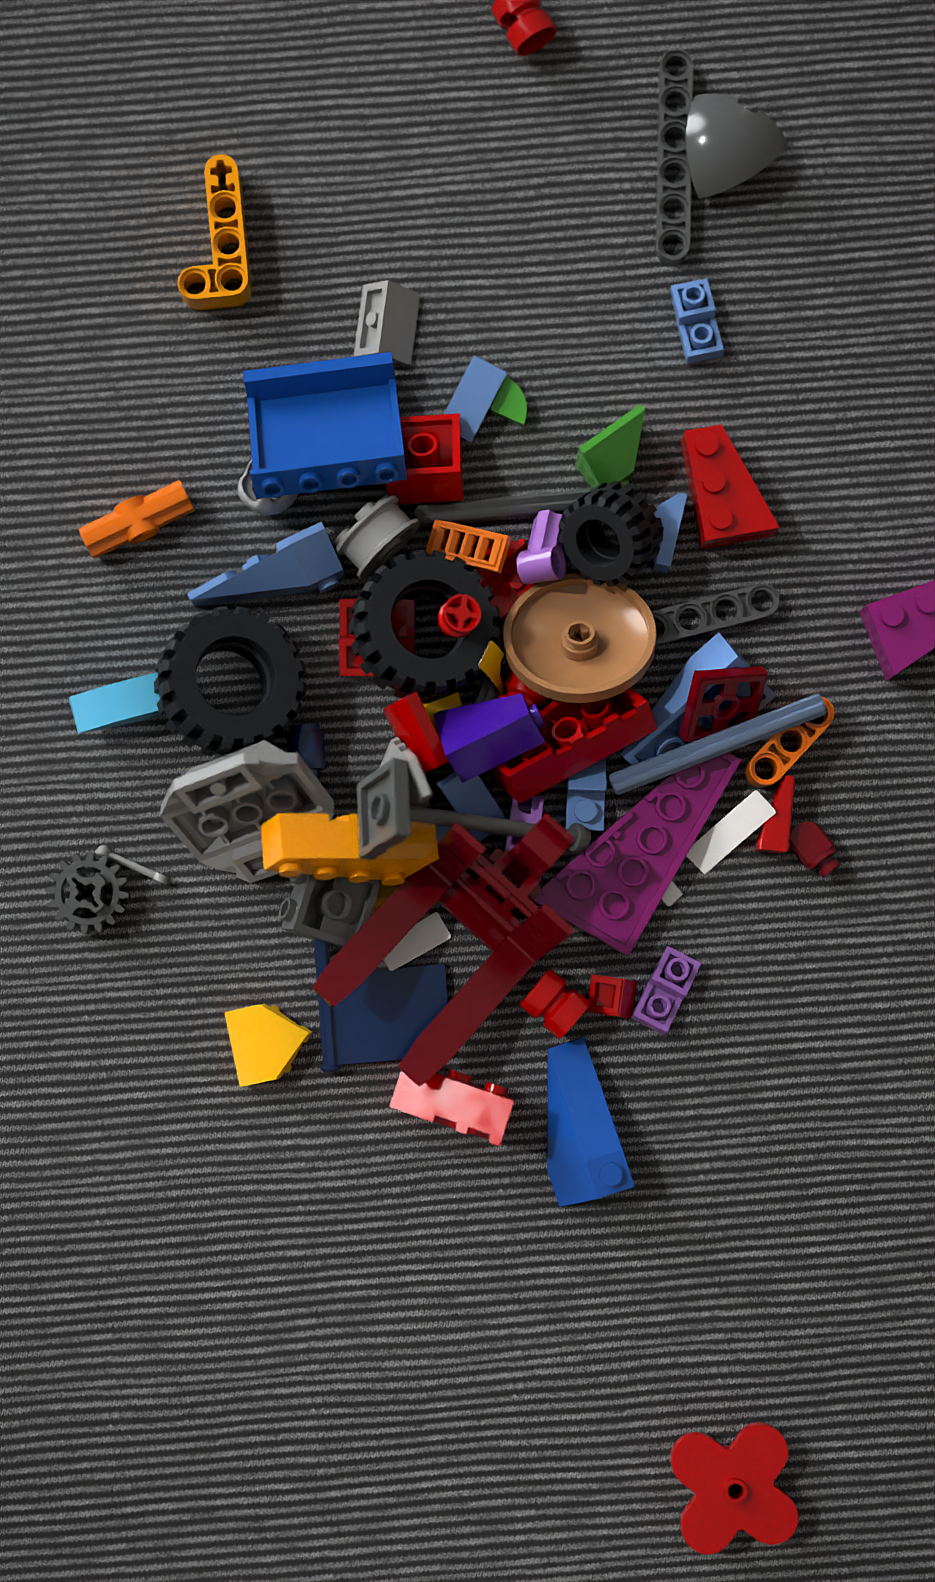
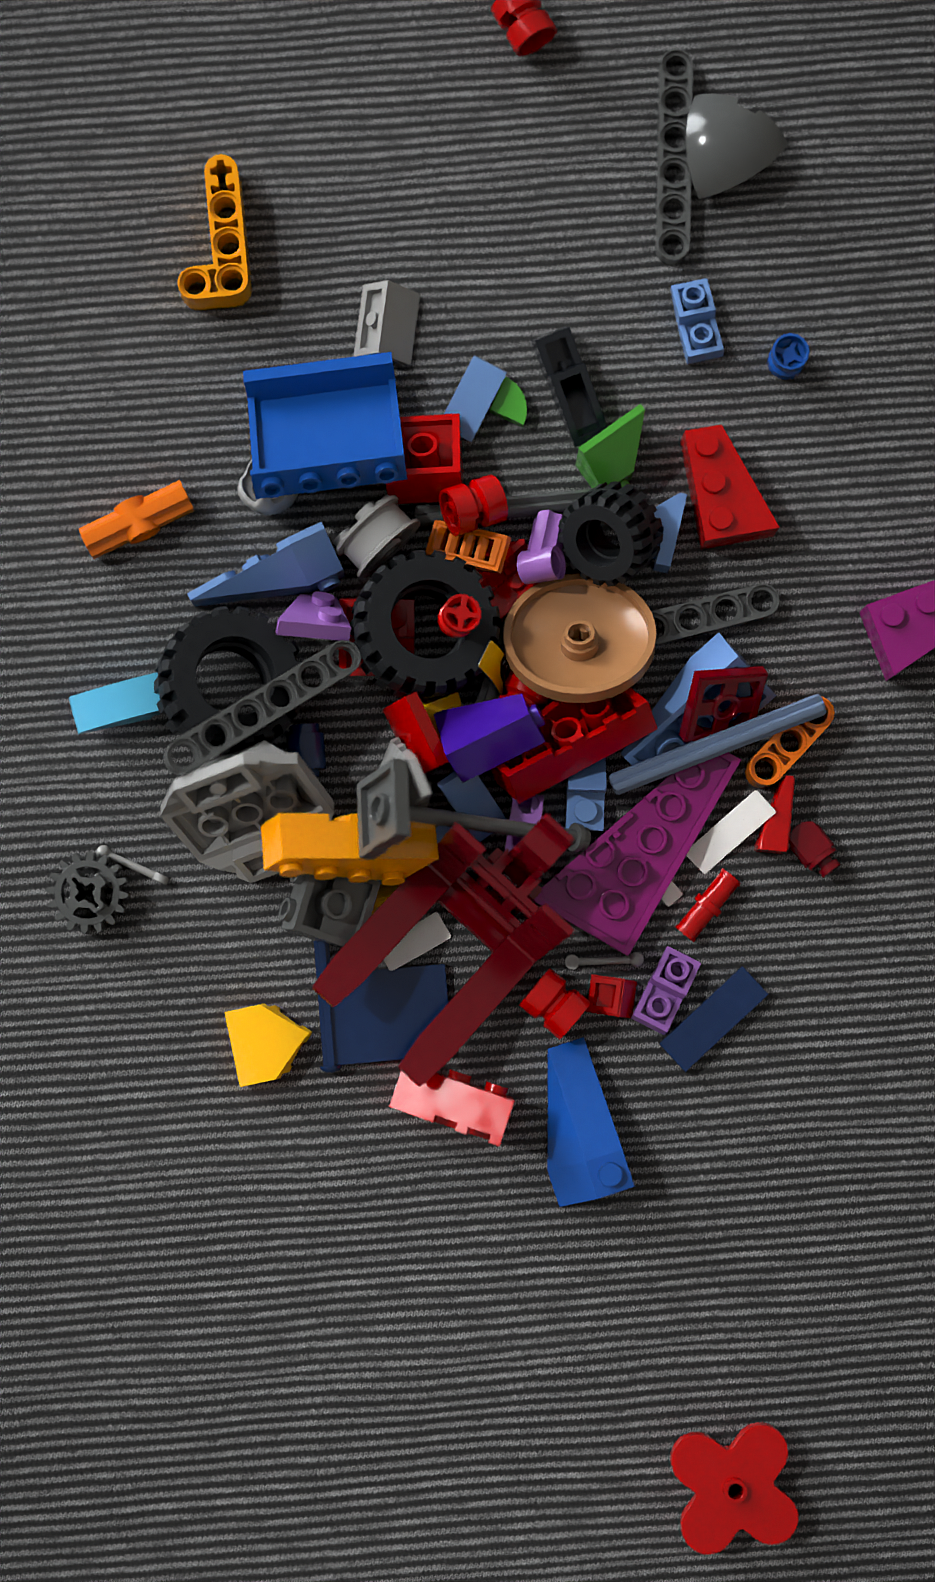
(265, 709): none -> dark grey beam
(315, 617): none -> medium lavender wing
(475, 504): none -> red wheel
(569, 385): none -> black slope
(635, 959): none -> light grey hinge
(708, 905): none -> red pin
(713, 1018): none -> dark blue tile
(792, 349): none -> blue wheel

